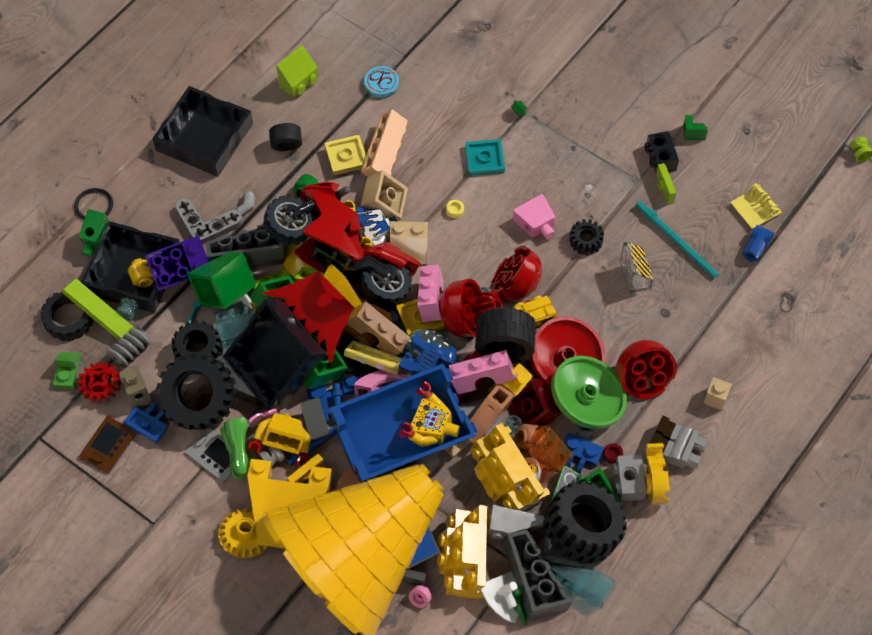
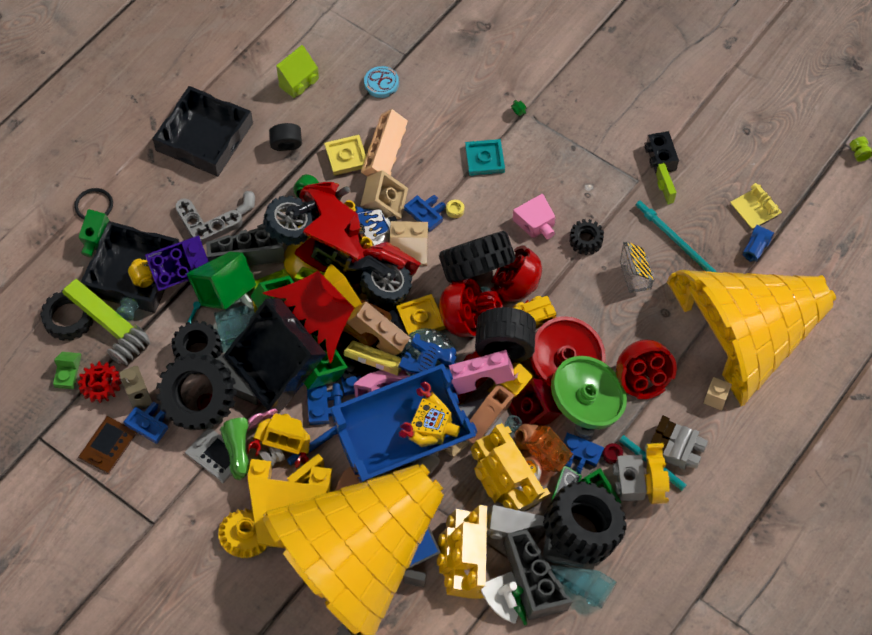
(315, 419): dark grey tile -> none
(420, 596): bright pink tile -> none
(423, 211): none -> blue hinge
(430, 288): bright pink arch -> none
(477, 257): none -> black tyre
(638, 451): none -> teal bar
(692, 130): green panel -> none
(754, 318): none -> yellow cone

